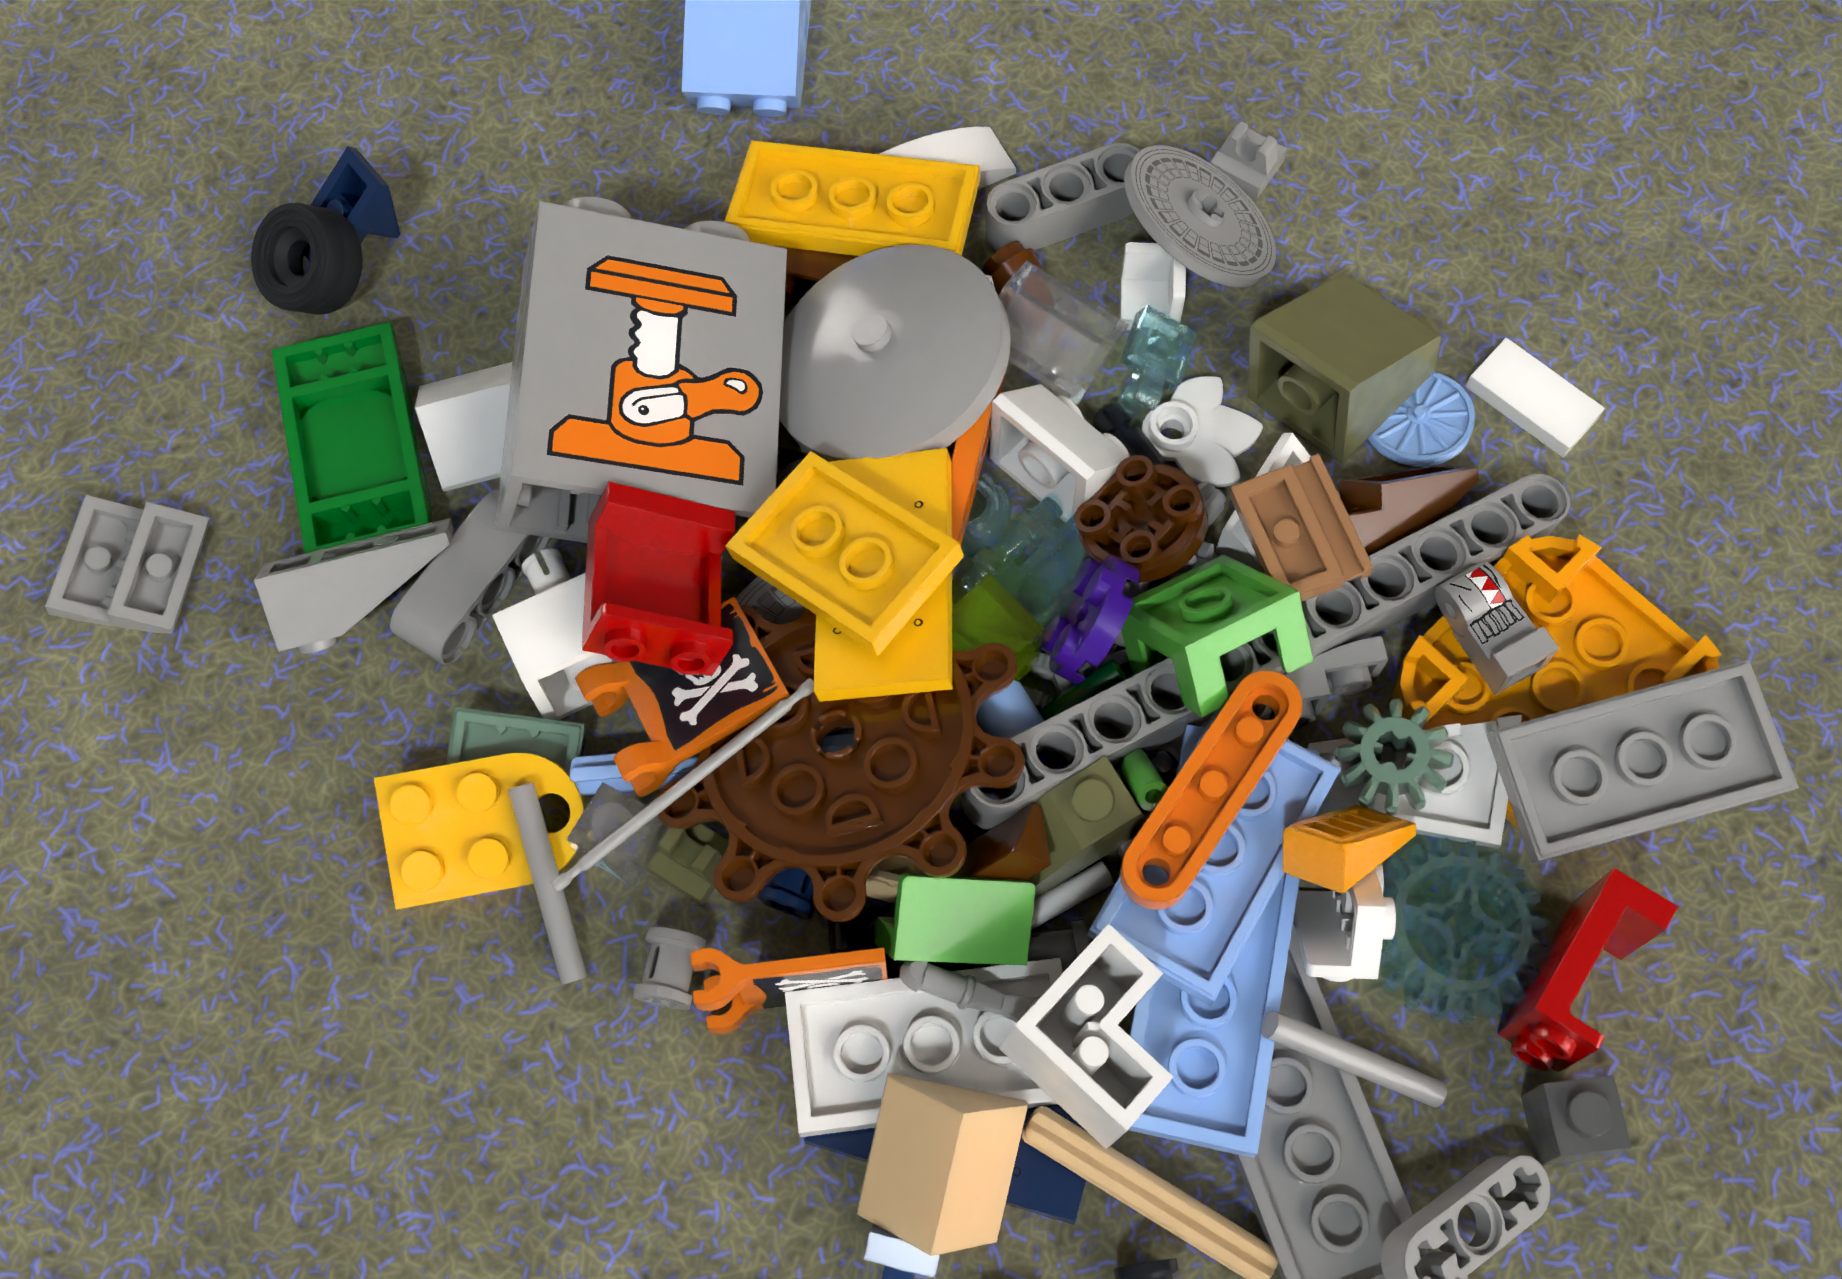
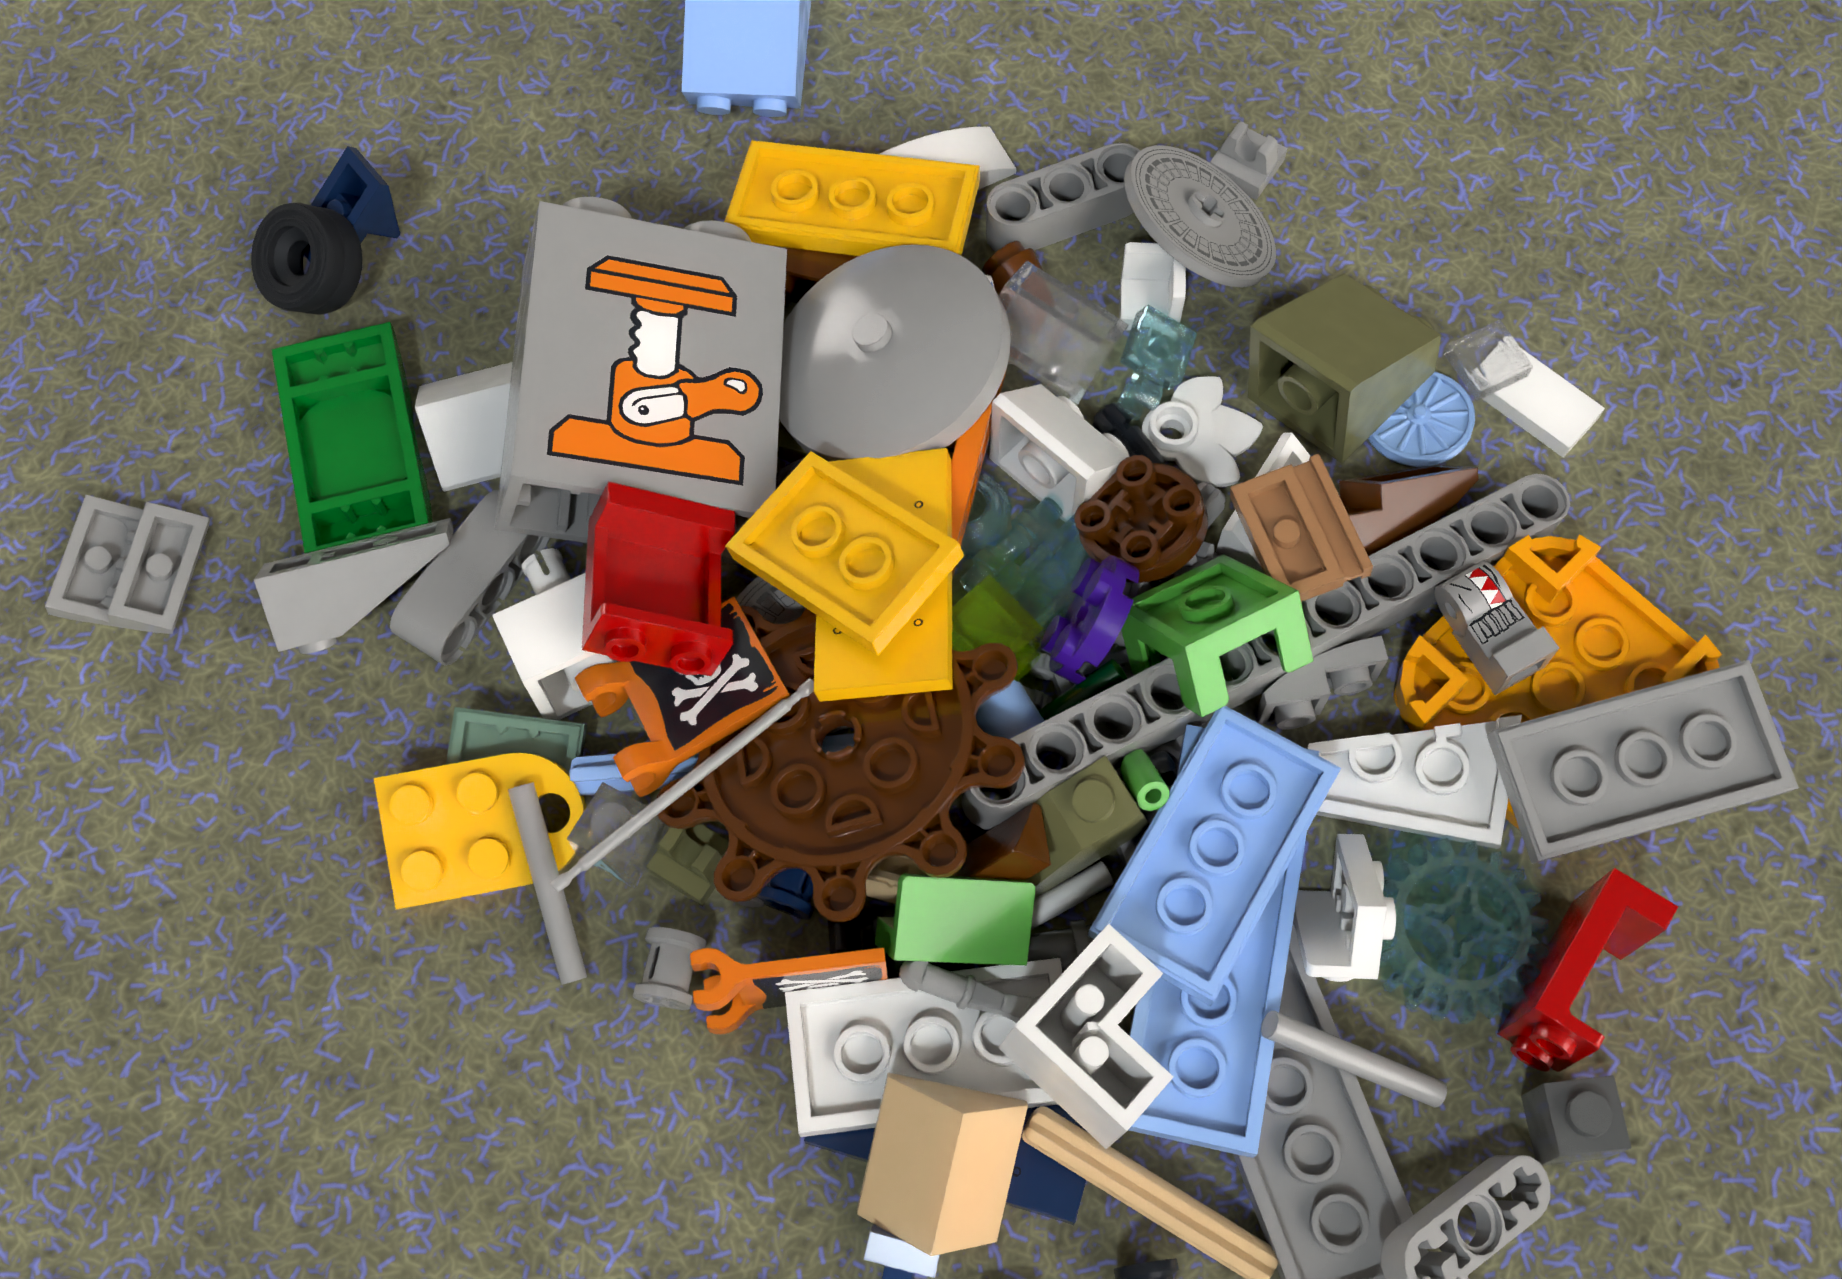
(1211, 789): orange plate -> none
(1342, 845): light orange slope -> none
(1385, 777): sand green gear -> none
(1488, 360): none -> clear tile

